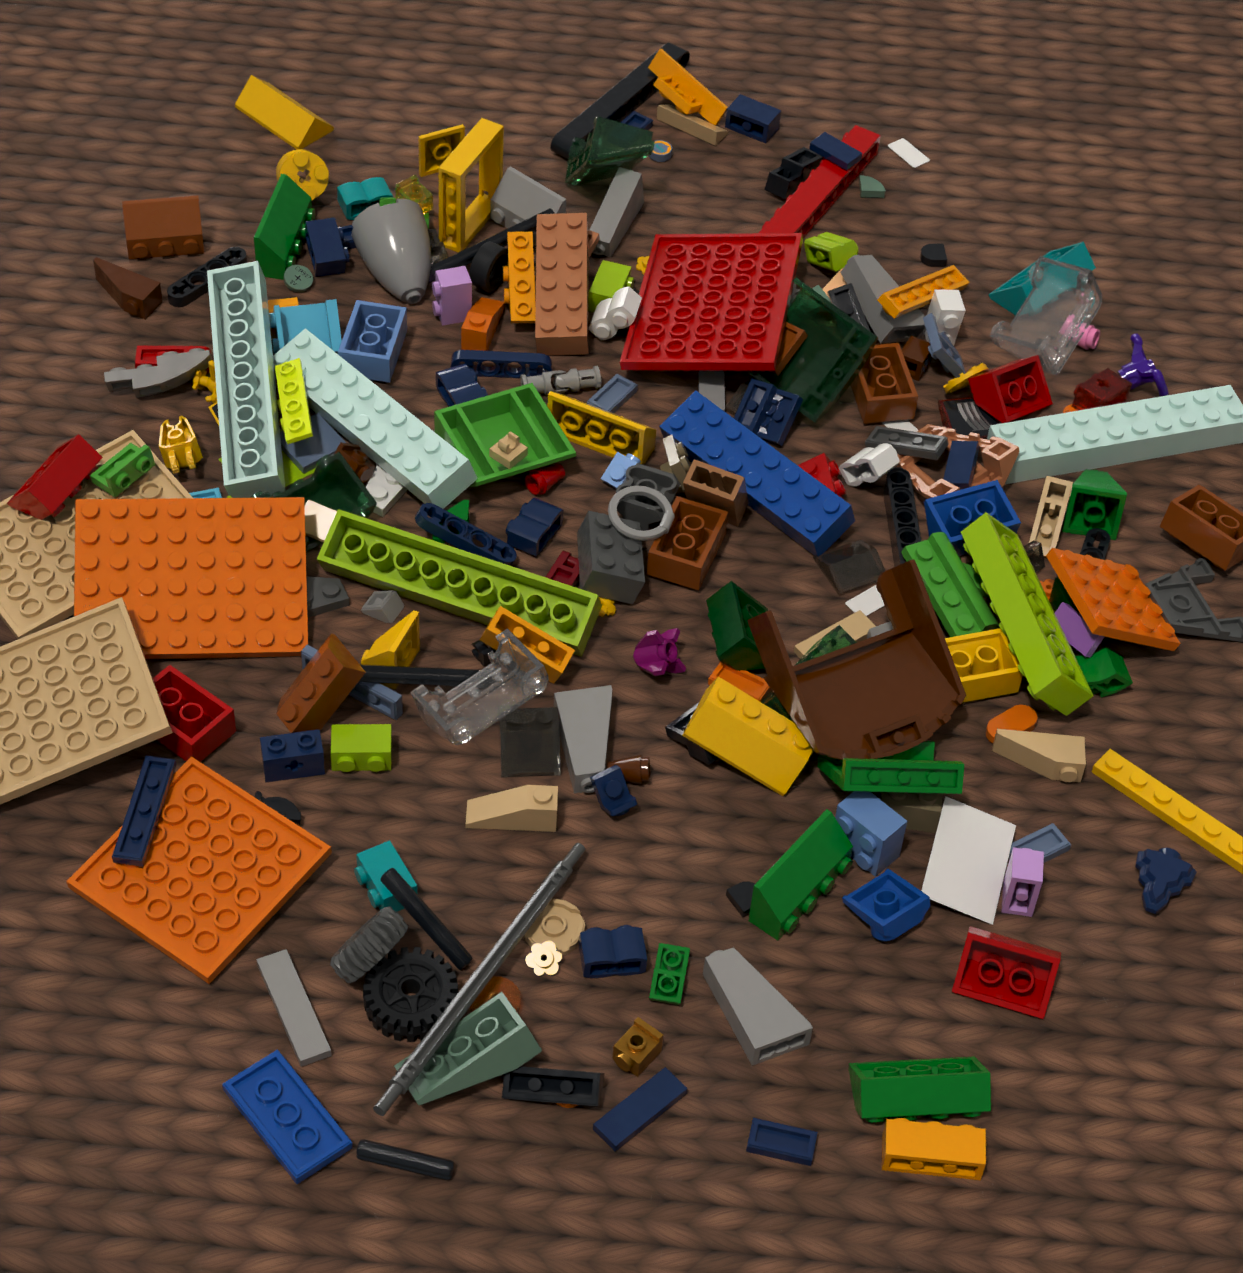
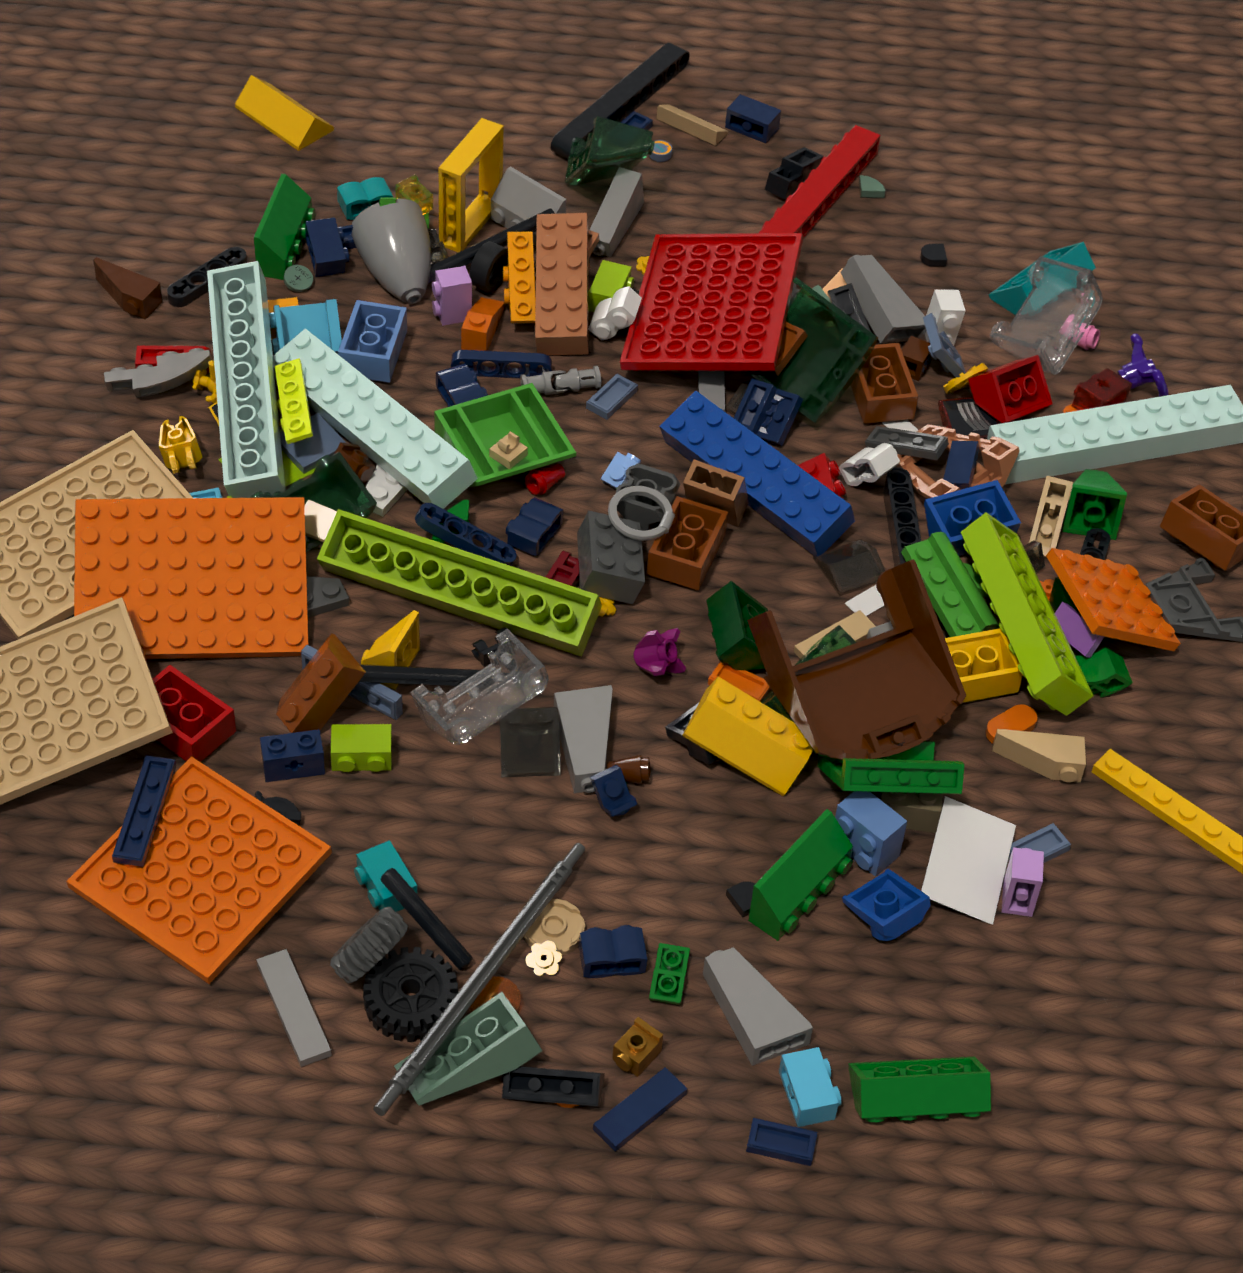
(57, 479): red slope -> none
(123, 469): bright green bracket -> none
(163, 227): dark orange slope -> none
(287, 1116): blue plate -> none
(315, 168): yellow brick -> none
(383, 606): light grey slope -> none
(405, 1159): black axle -> none
(436, 147): yellow slope -> none
(515, 809): tan slope -> none
(544, 647): light orange brick -> none
(601, 429): yellow slope -> none
(677, 460): dark tan bracket -> none
(684, 89): light orange bracket -> none
(809, 1086): none -> medium azure brick
(830, 250): lime brick -> none
(835, 151): dark blue tile -> none
(908, 152): white sticker -> none
(920, 291): light orange plate -> none
(933, 1149): light orange brick -> none
(1006, 972): red slope -> none
(1162, 876): dark blue rock -> none

